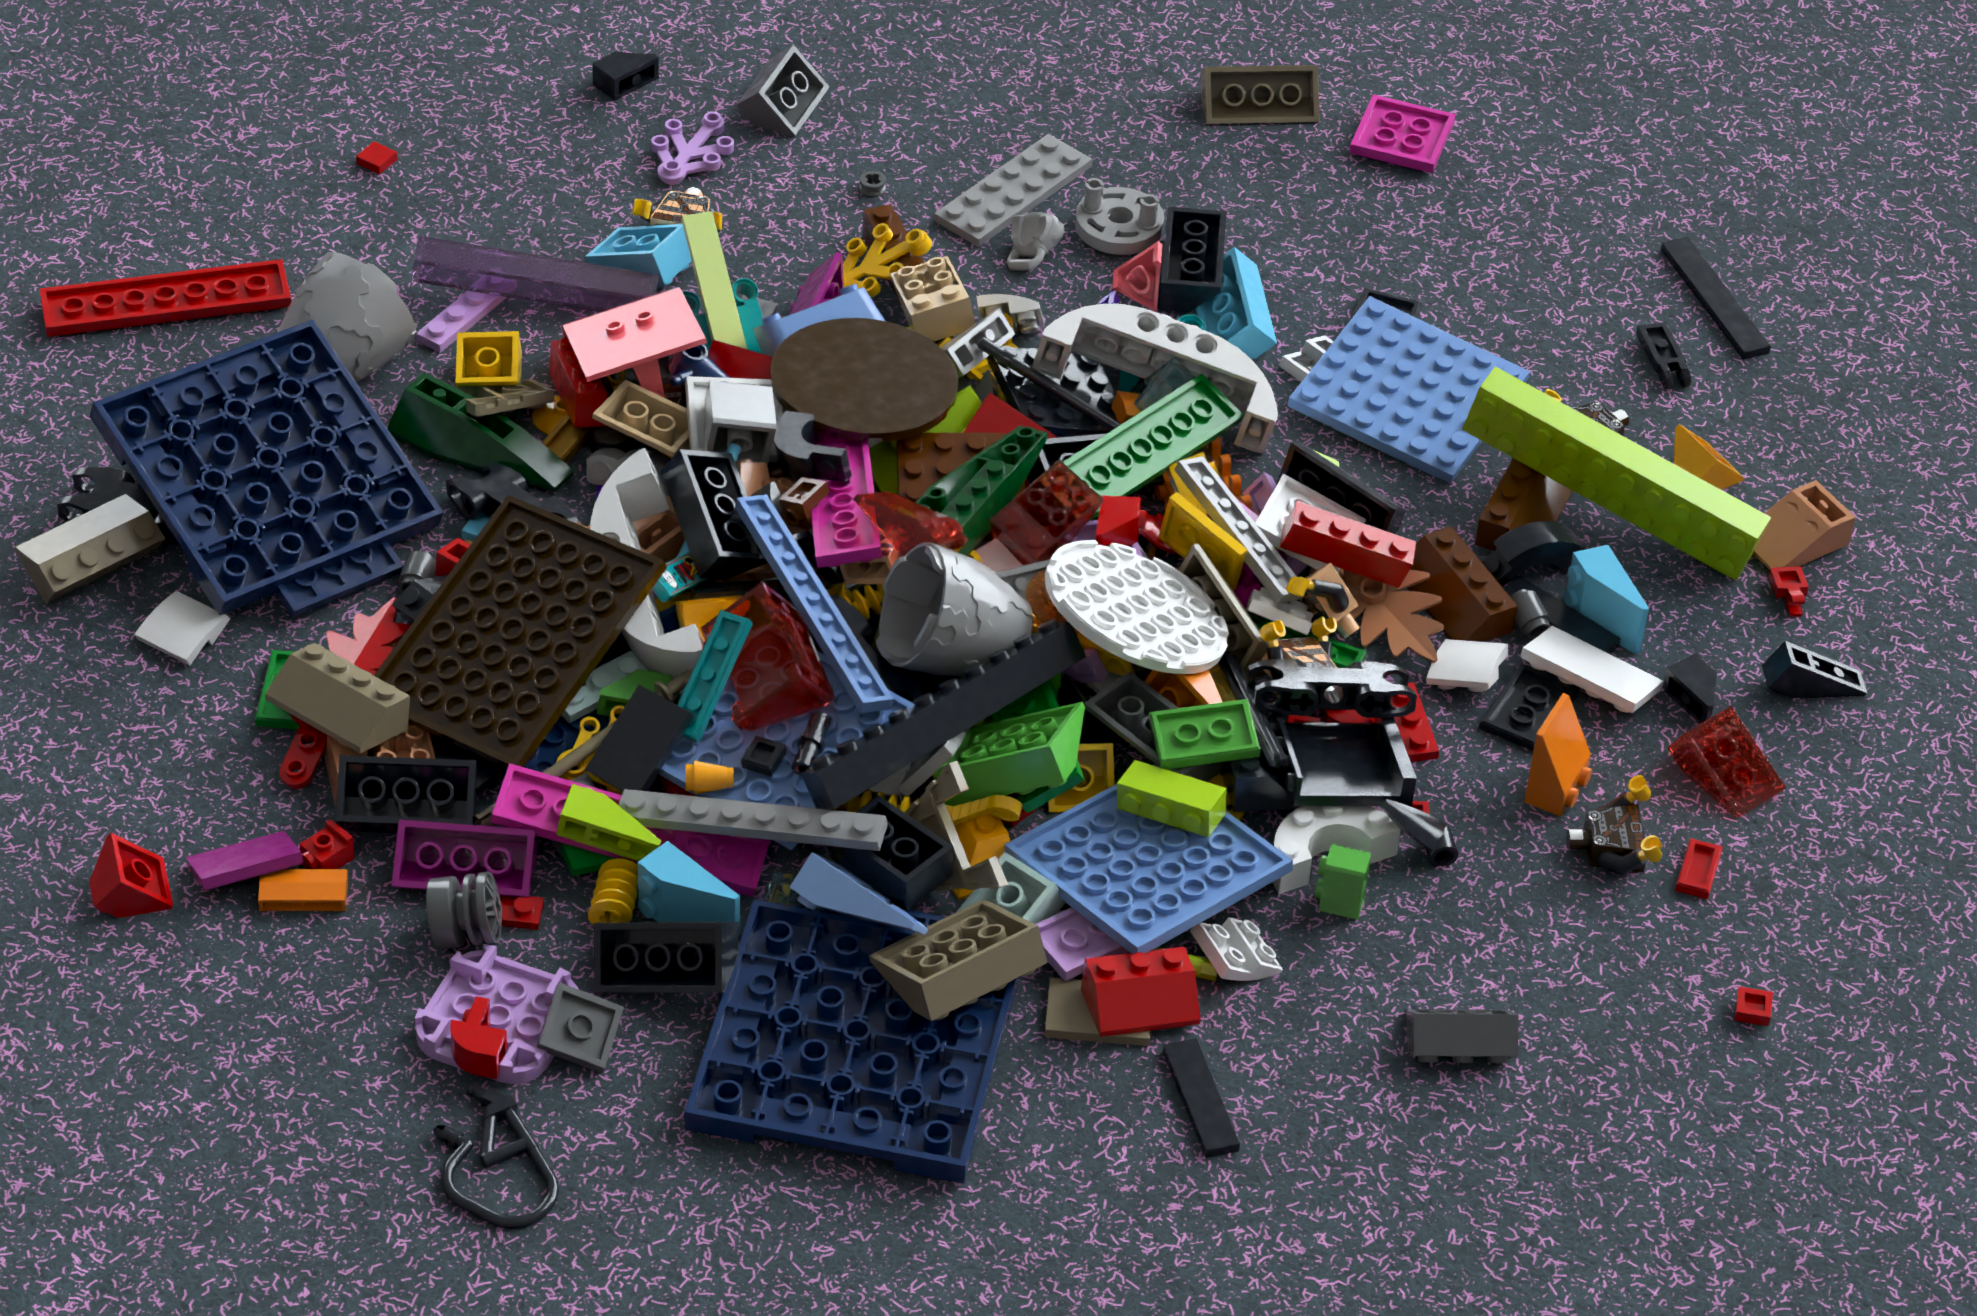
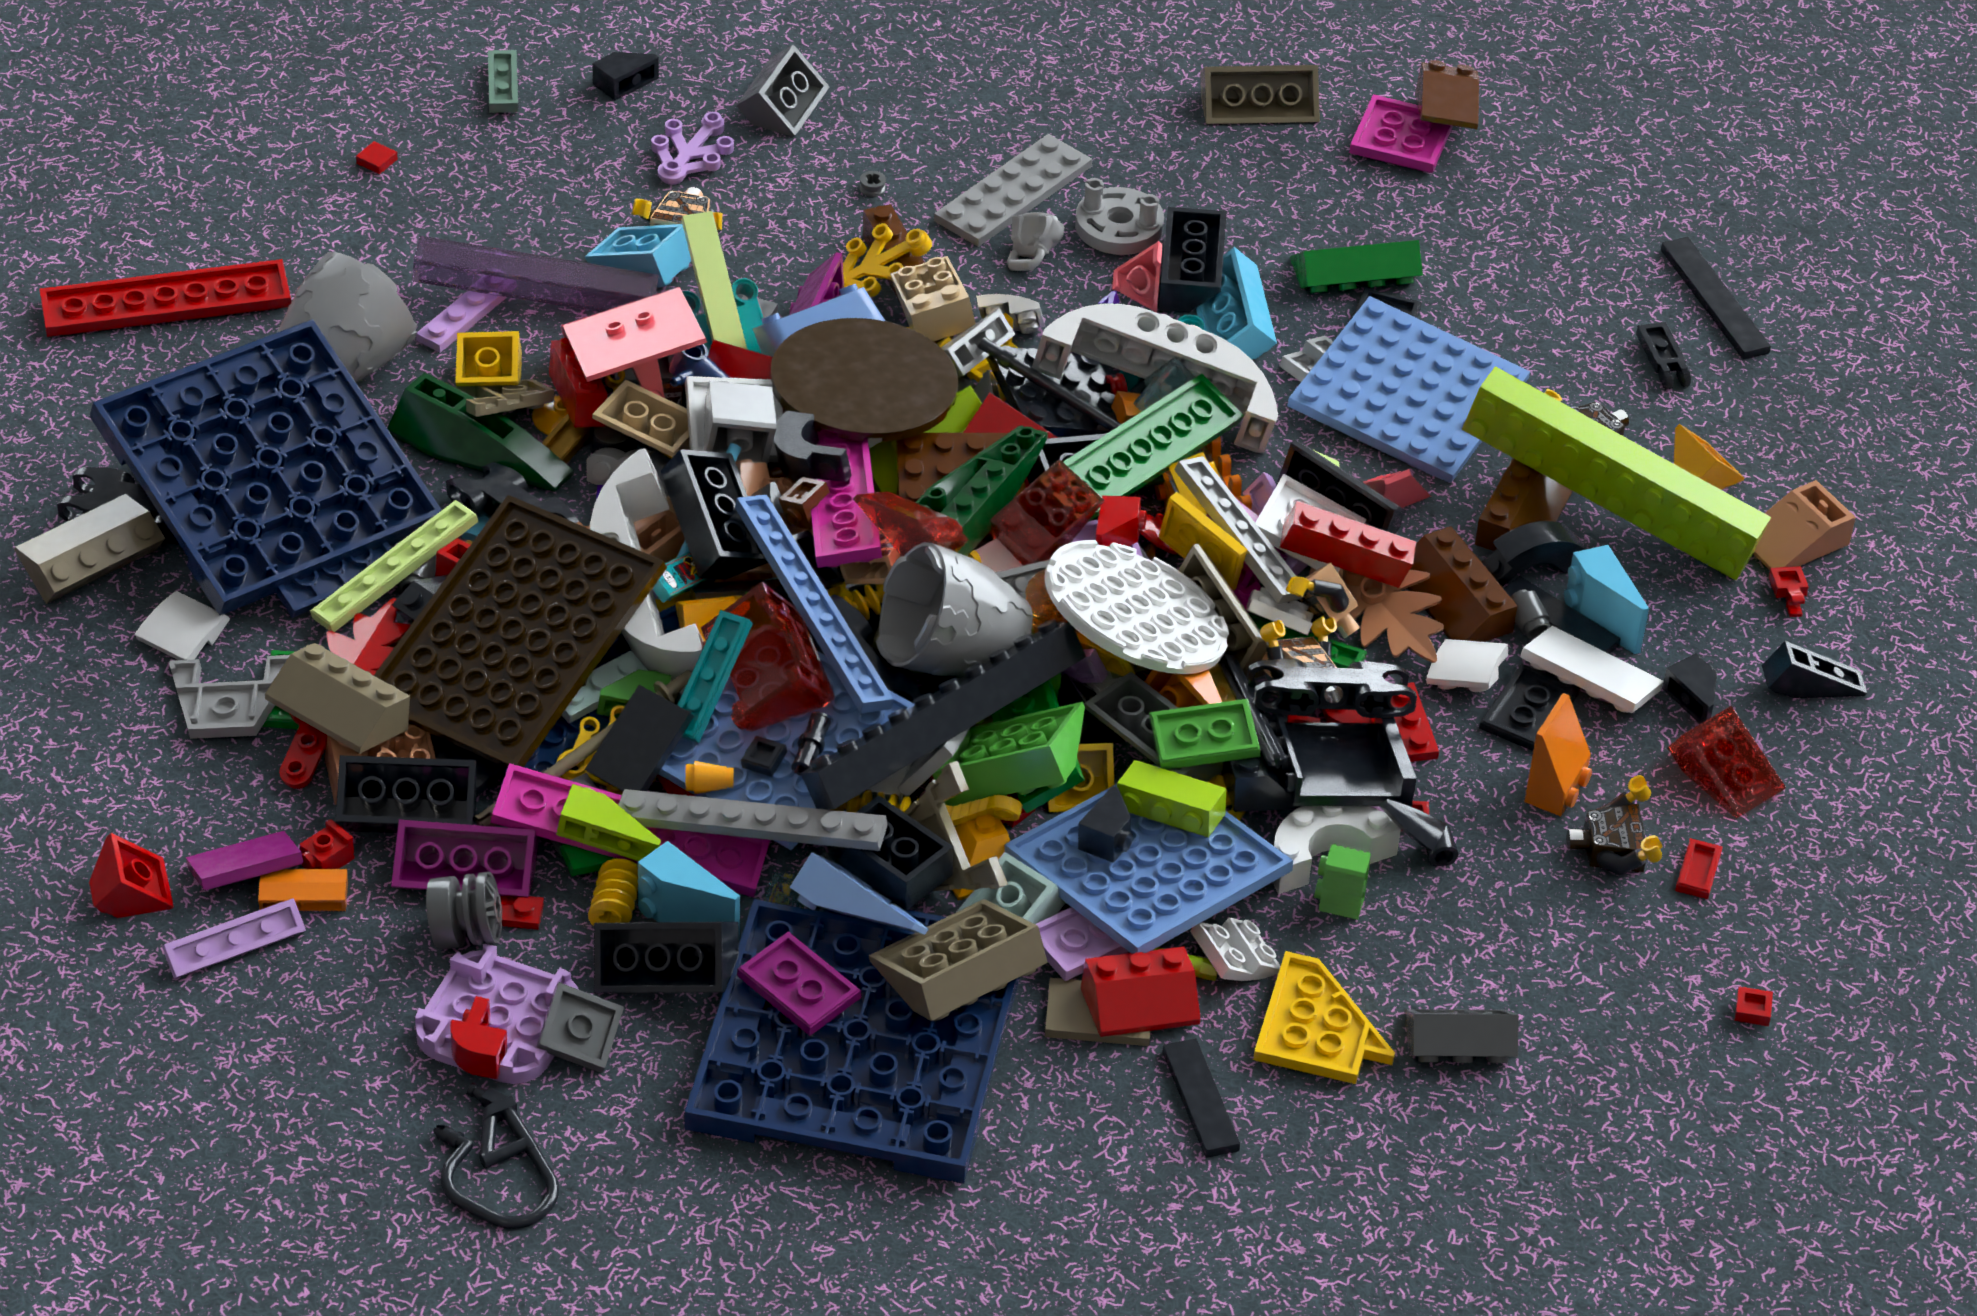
(223, 707): none -> light grey wing
(233, 938): none -> lavender plate
(394, 566): none -> yellowish green tile
(502, 81): none -> sand green plate
(799, 983): none -> magenta tile
(1106, 827): none -> black slope
(1117, 383): none -> red bush
(1317, 1024): none -> yellow wing
(1358, 264): none -> green slope
(1399, 488): none -> coral slope
(1448, 94): none -> reddish brown slope

